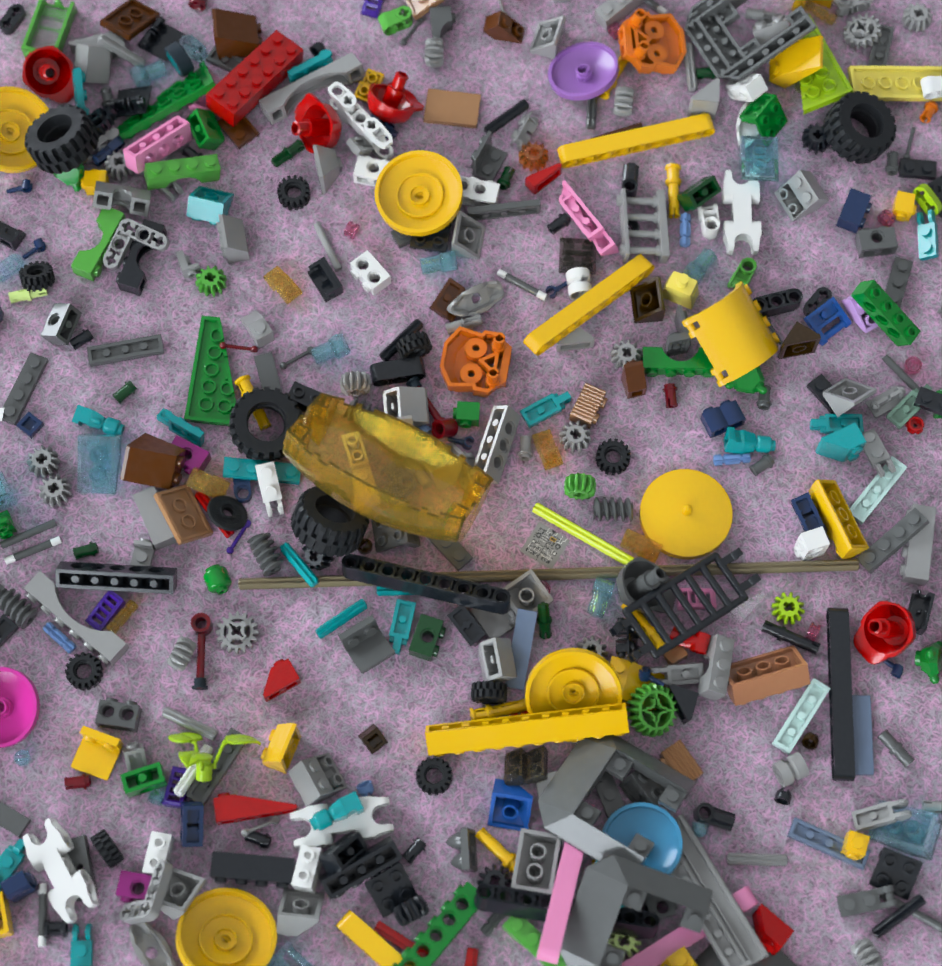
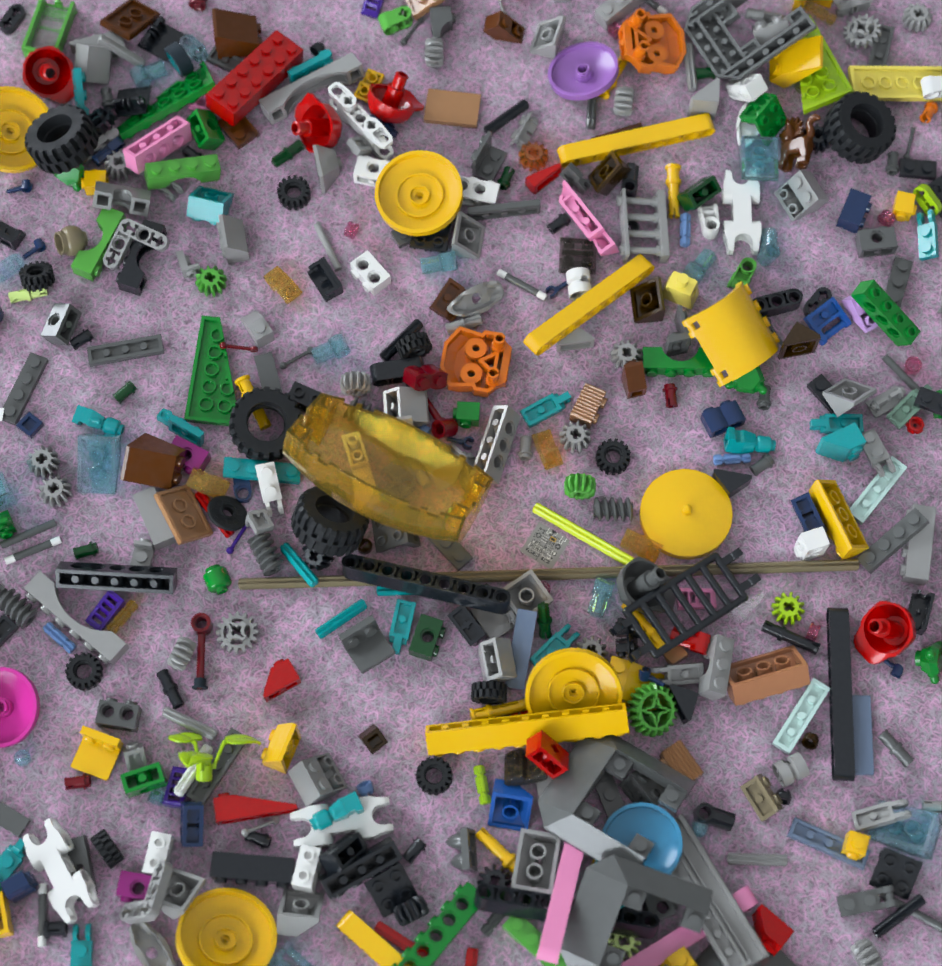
(70, 240): none -> dark tan piece
(170, 689): none -> black pin
(259, 521): none -> light grey bracket
(425, 377): none -> dark red brick
(482, 784): none -> lime axle
(547, 754): none -> red brick
(555, 643): none -> teal hinge
(573, 176): none -> dark grey plate
(608, 173): none -> dark brown slope
(731, 481): none -> black slope
(762, 797): none -> dark tan bracket
(768, 247): none -> clear light blue piece
(795, 146): none -> reddish brown animal

